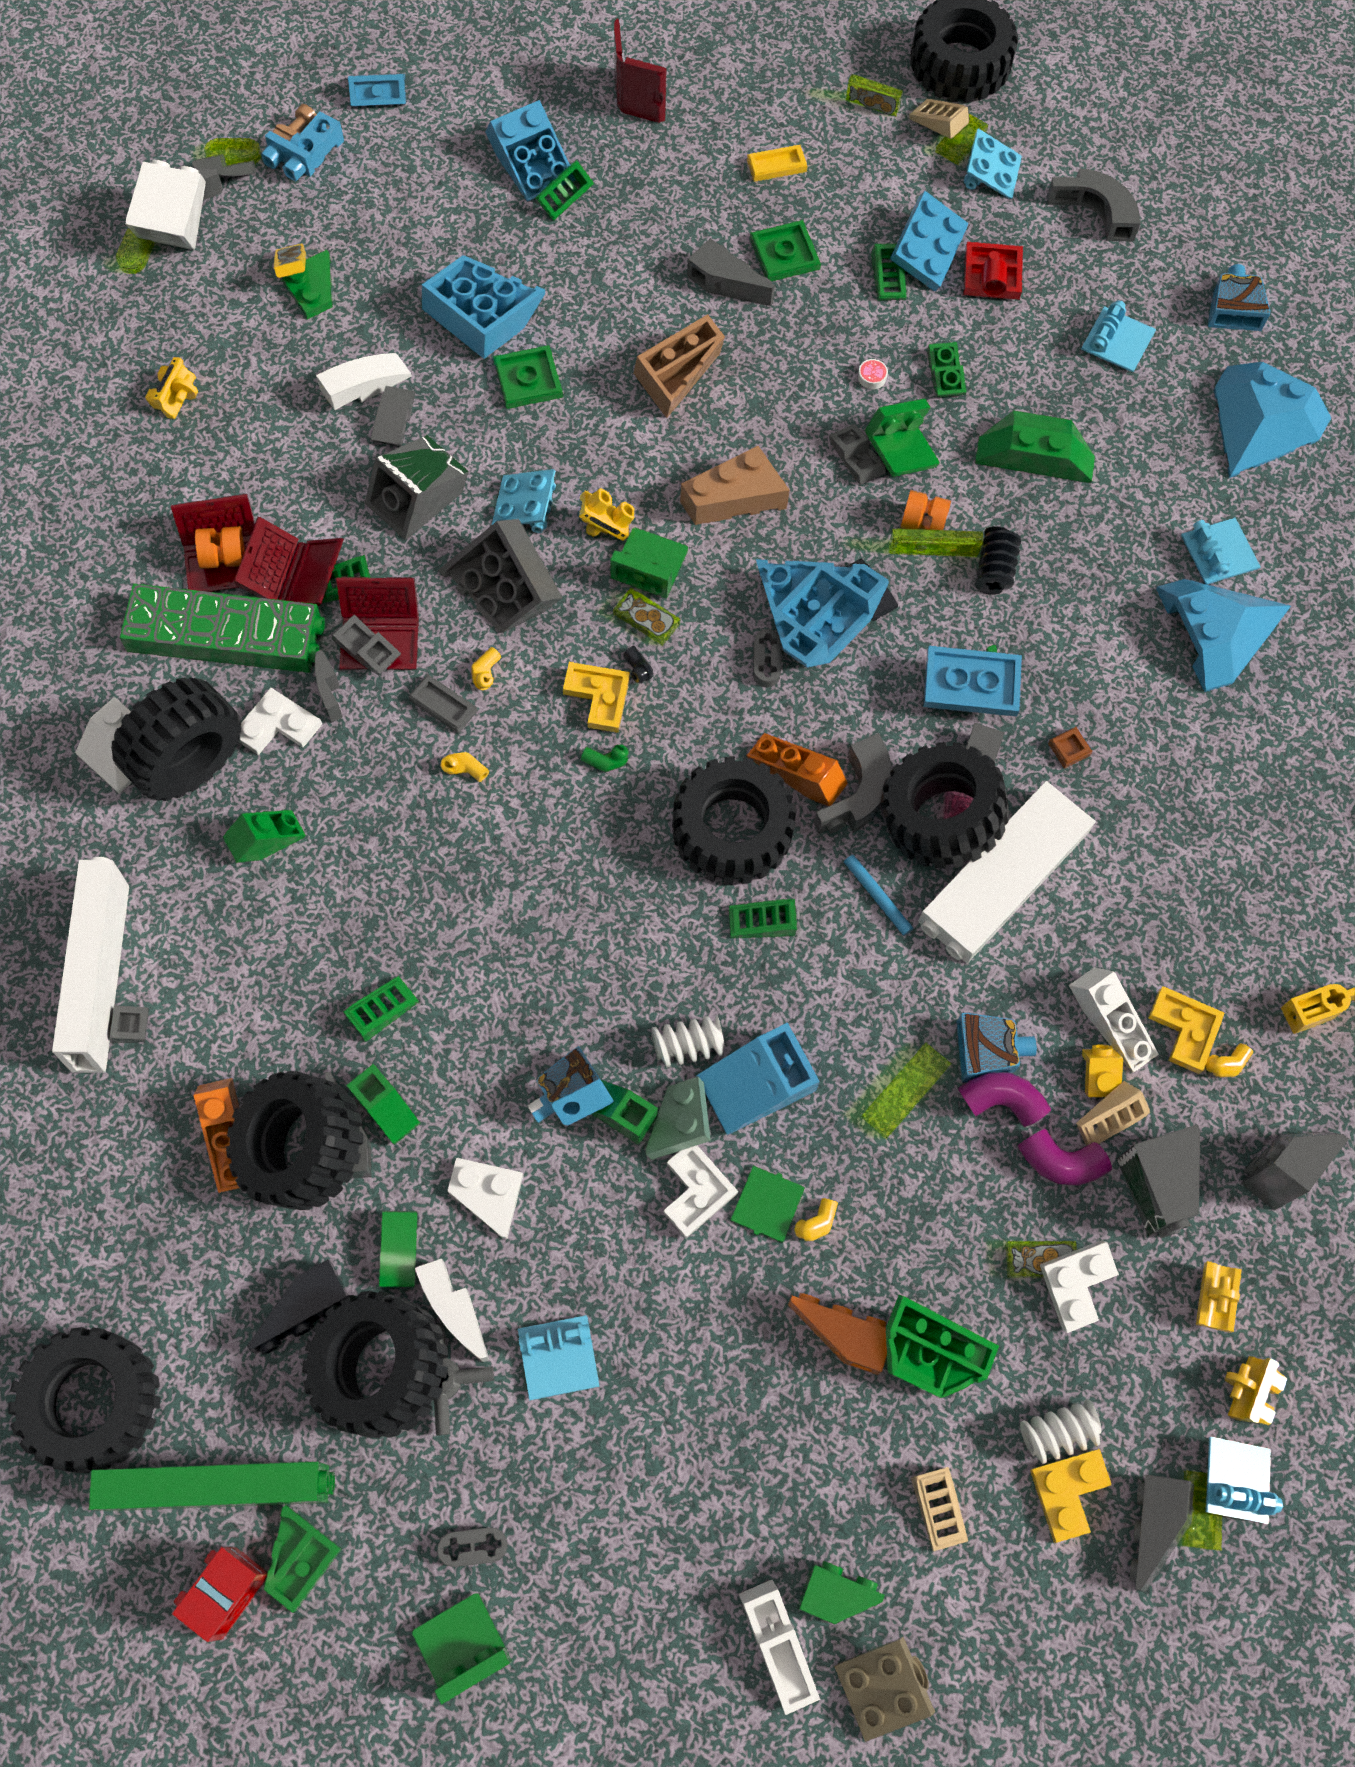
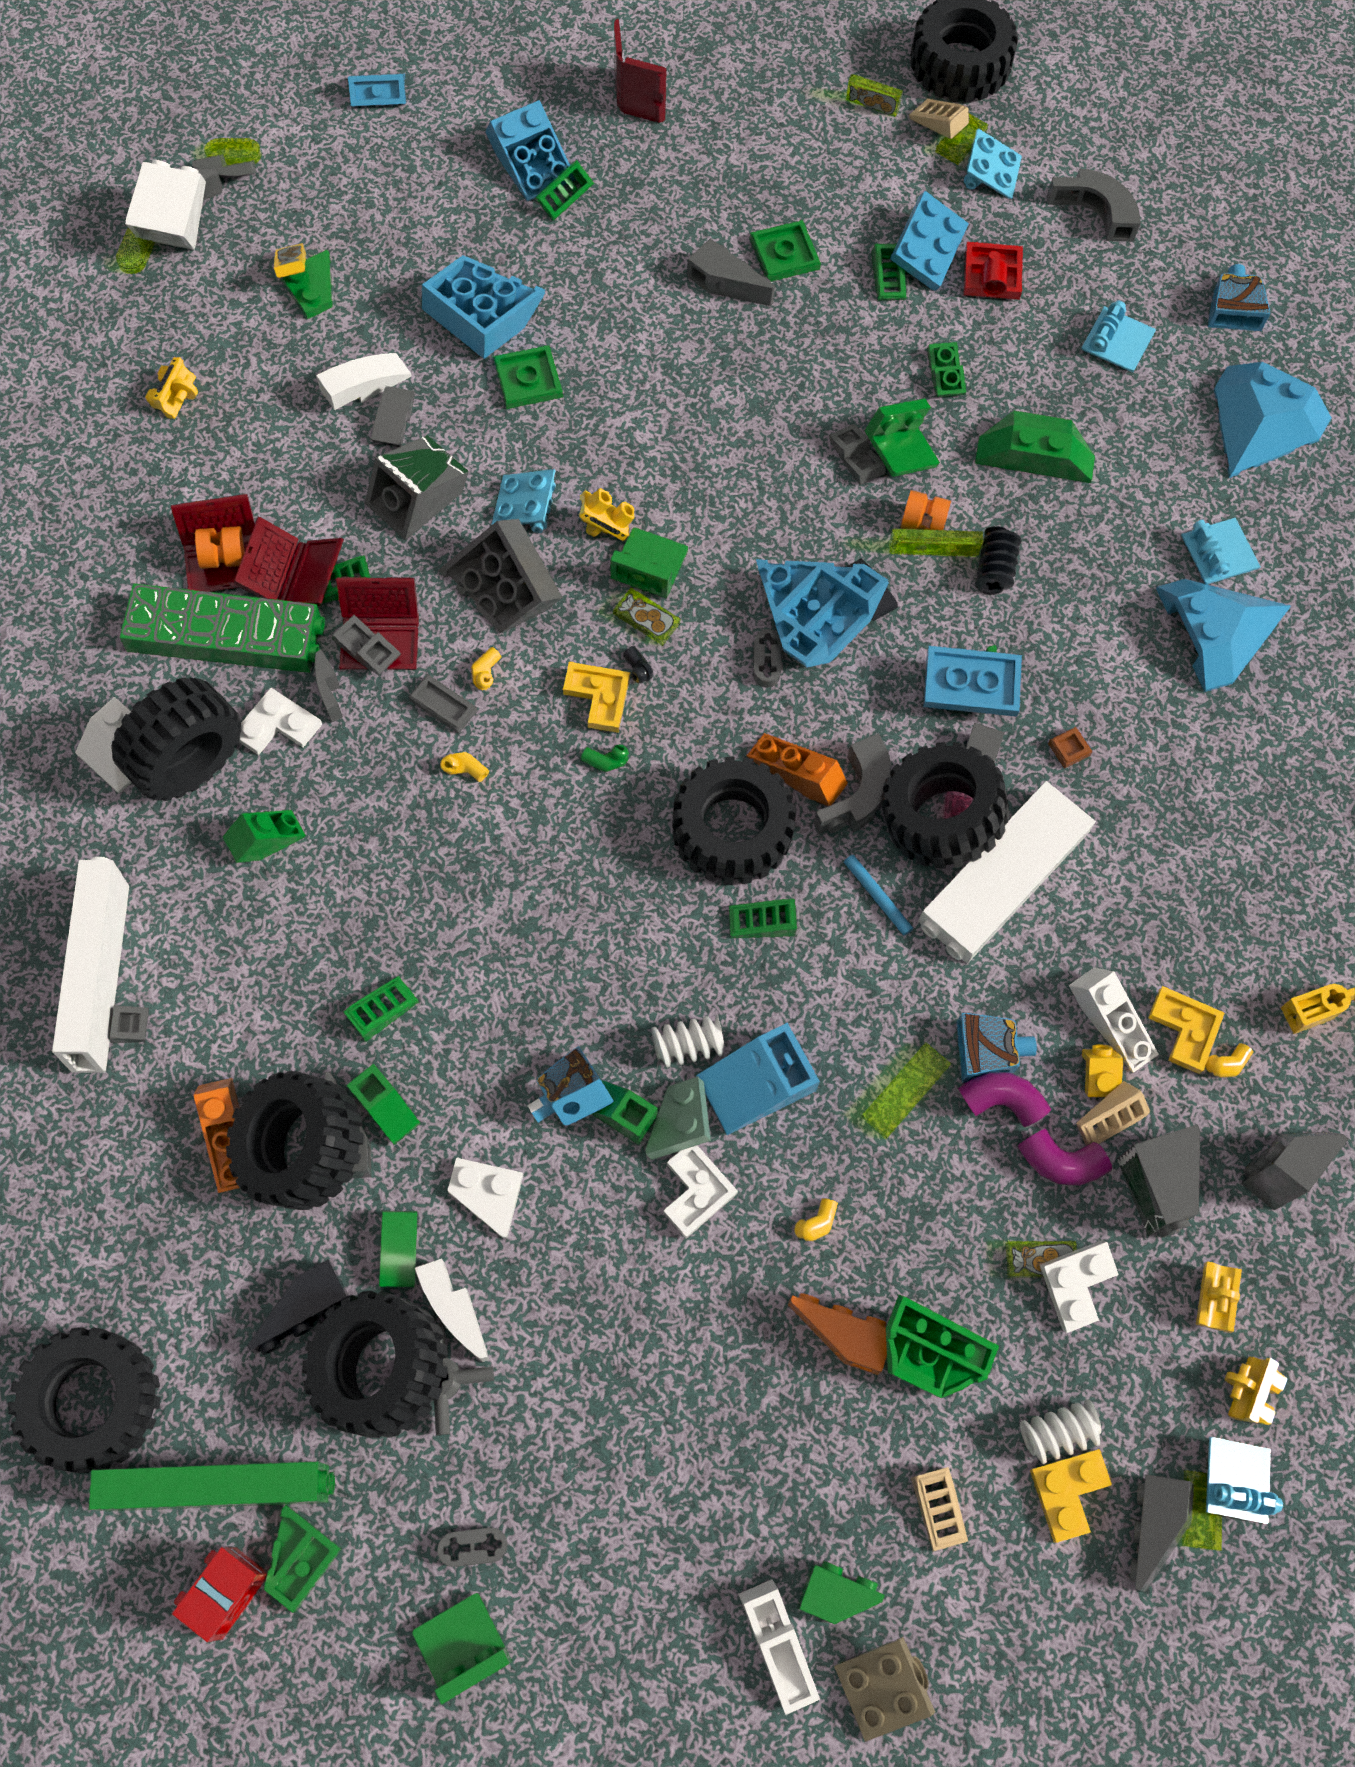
(299, 147): dark azure hips -> none
(558, 1357): medium azure hinge -> none
(678, 363): medium nougat wedge -> none
(734, 488): medium nougat wedge -> none
(767, 1204): green piece -> none
(776, 163): yellow tile -> none
(872, 374): tile -> none

